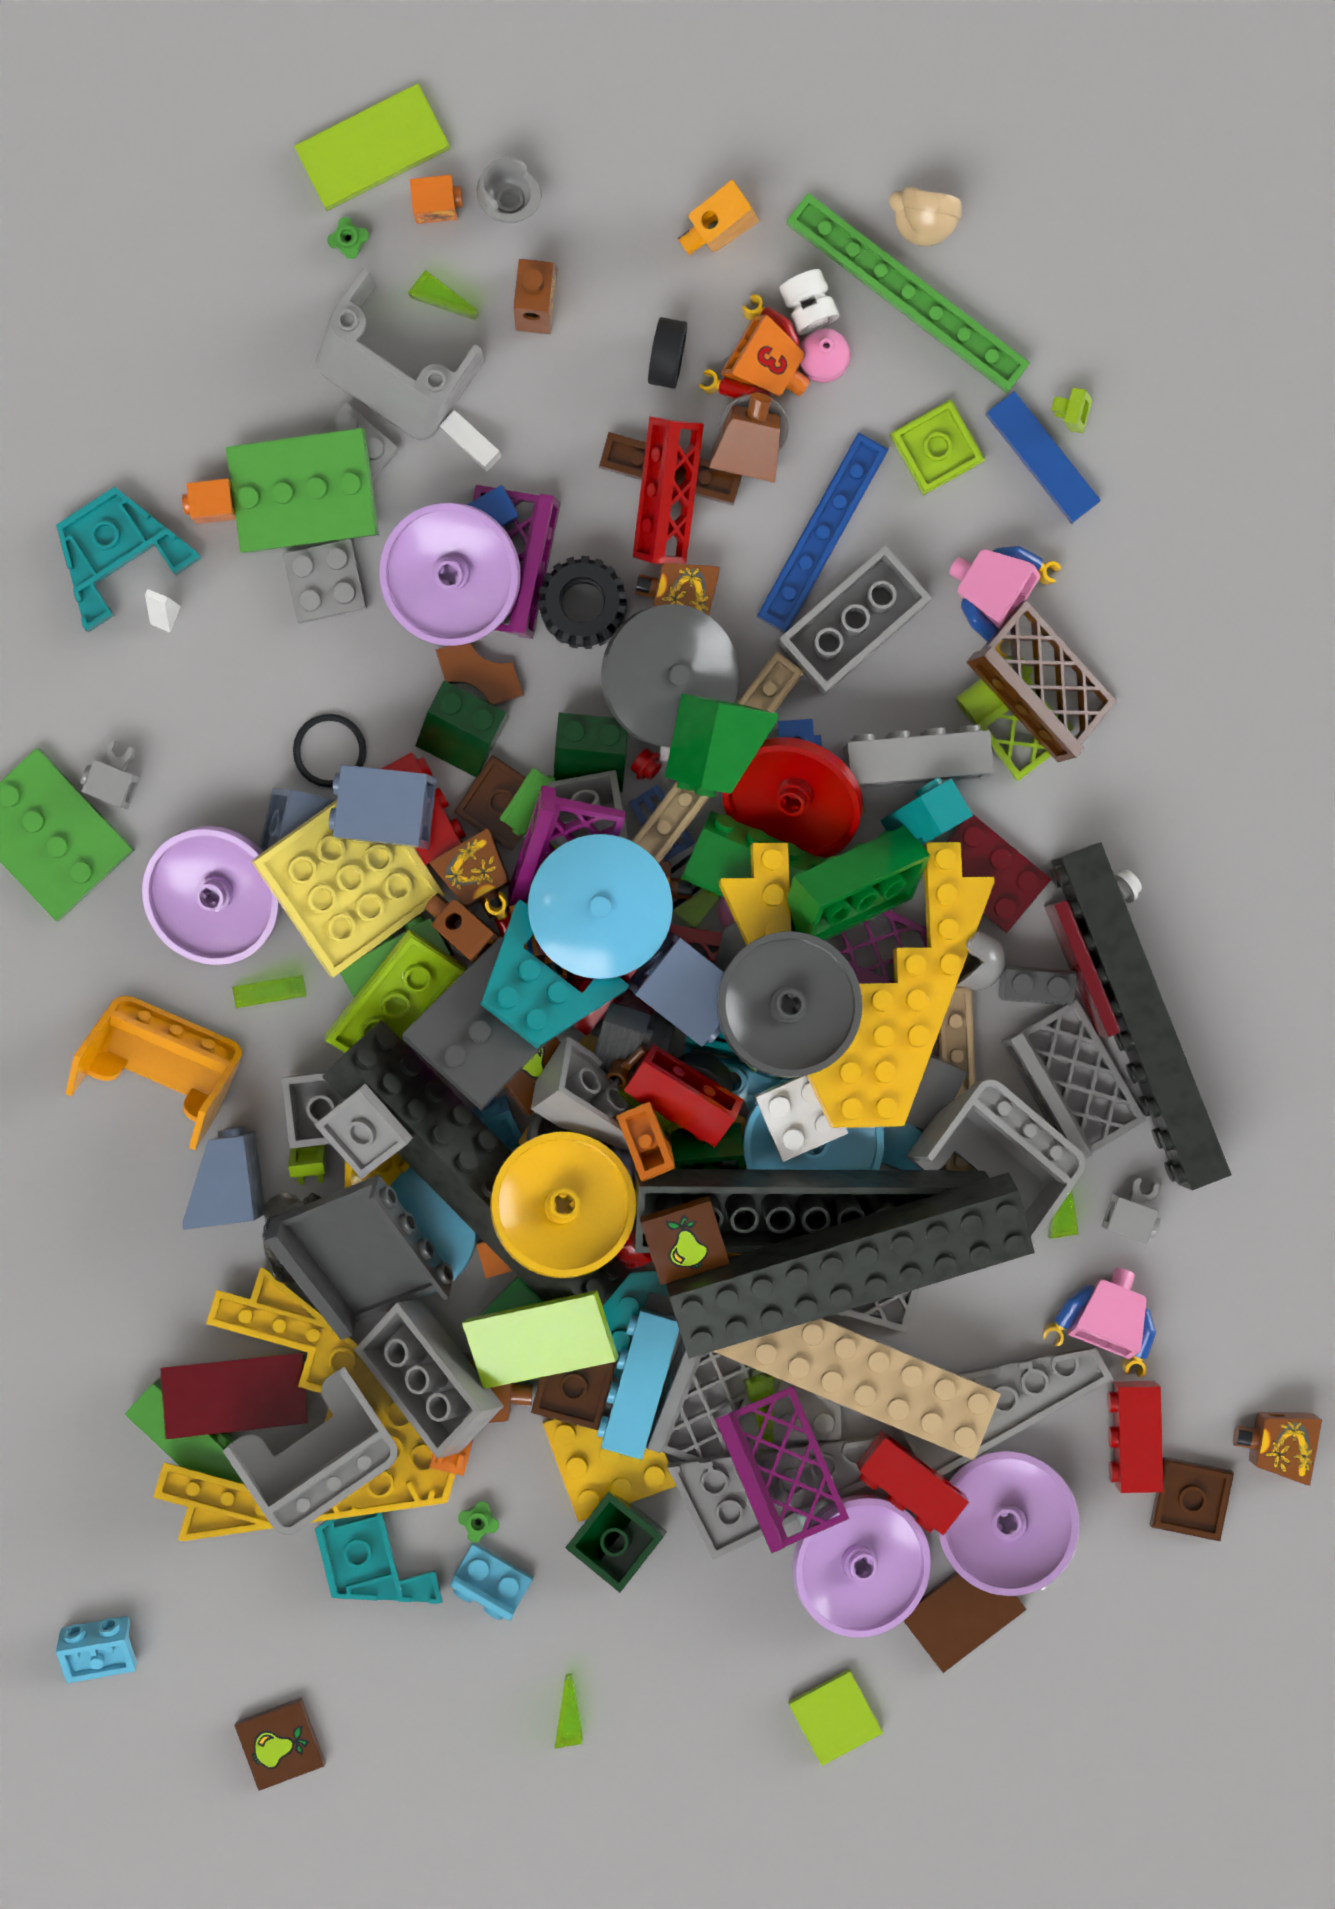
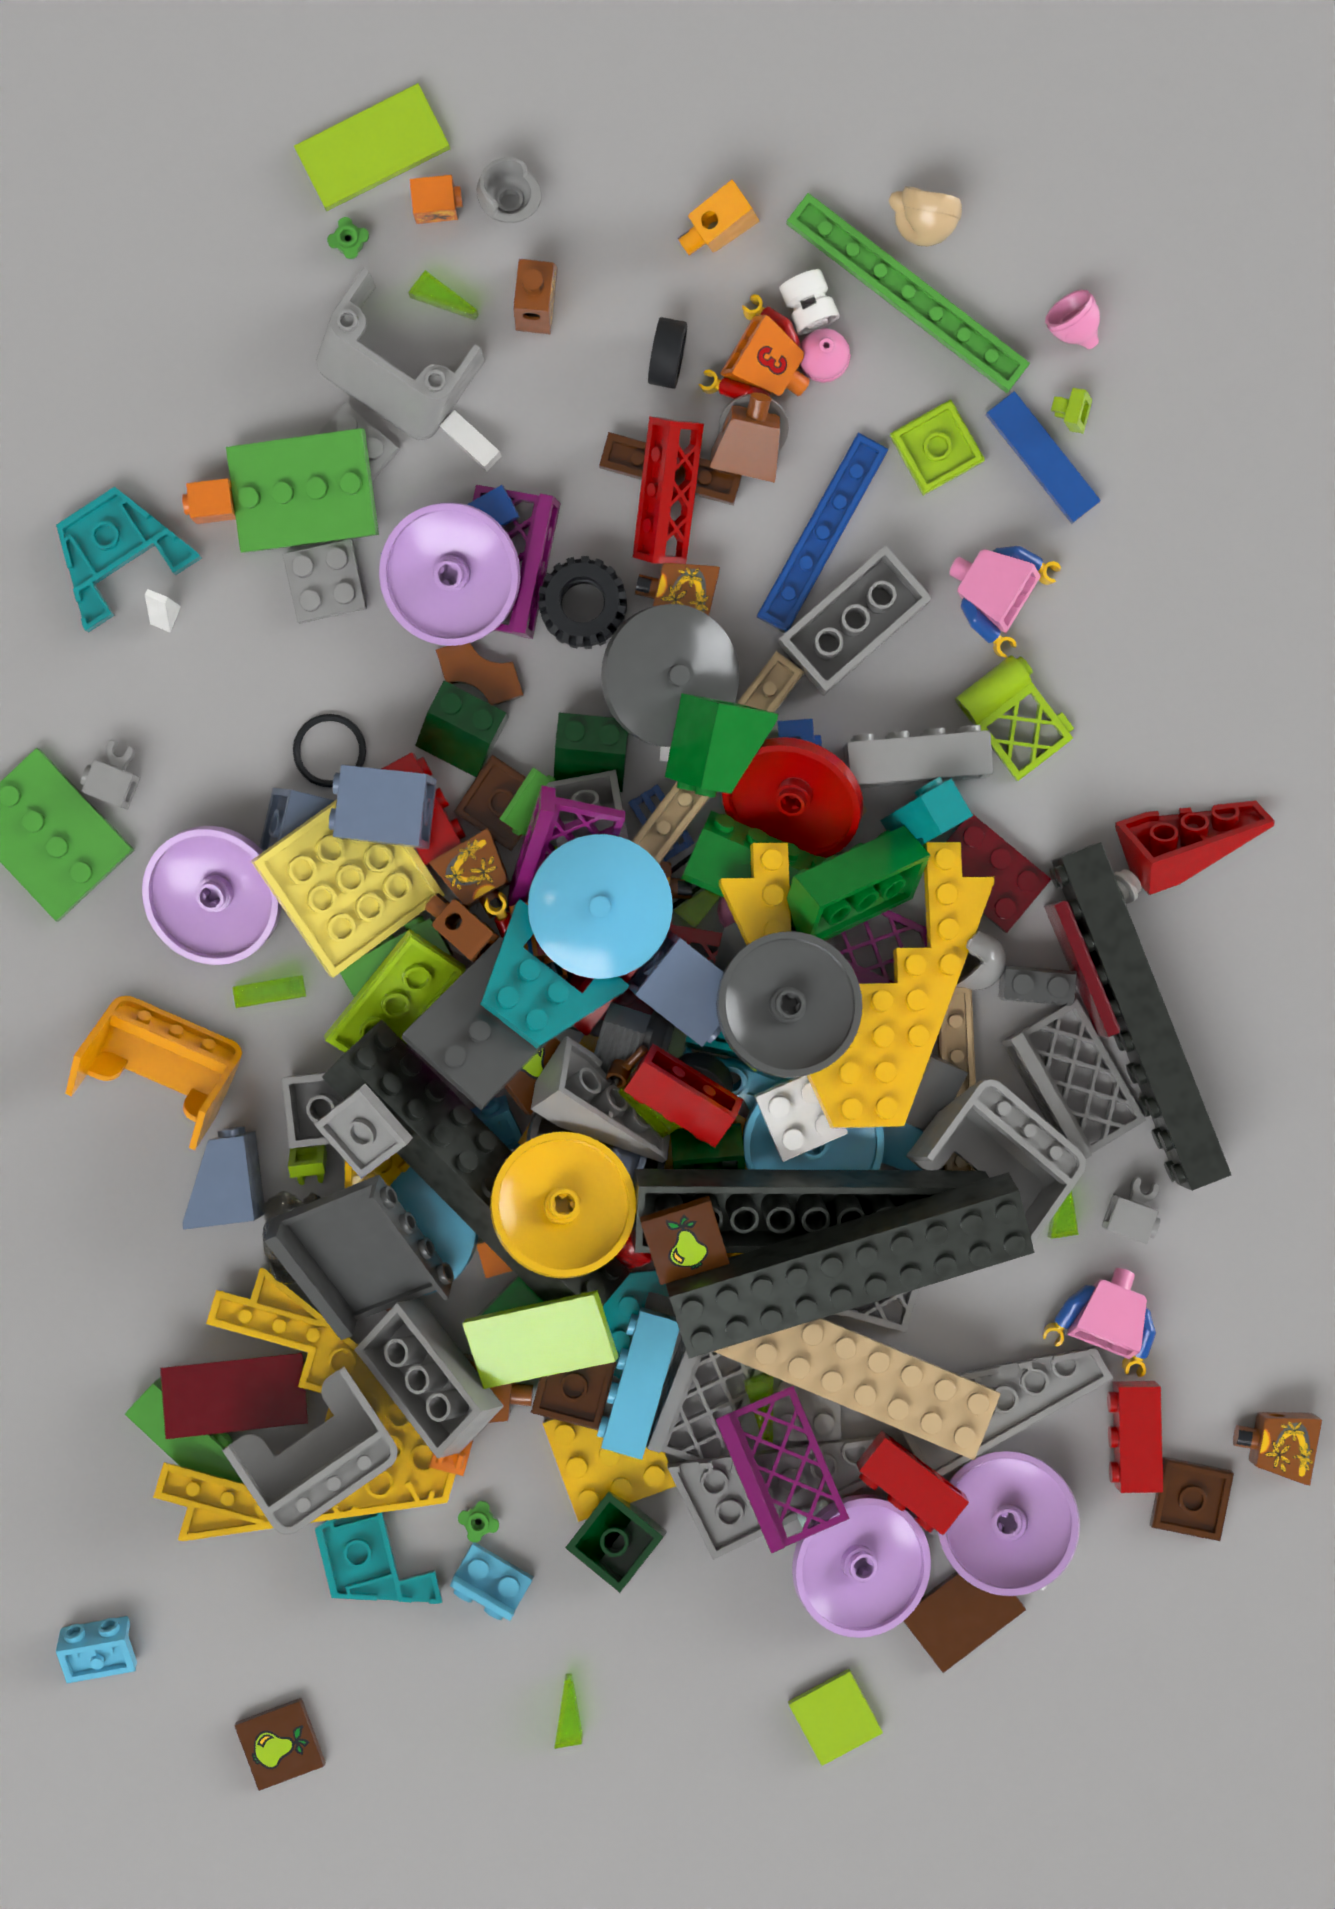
(646, 764): red plate -> none
(646, 1141): orange slope -> none
(1030, 706): fence -> none
(1075, 319): none -> bright pink helmet
(1178, 846): none -> red wedge

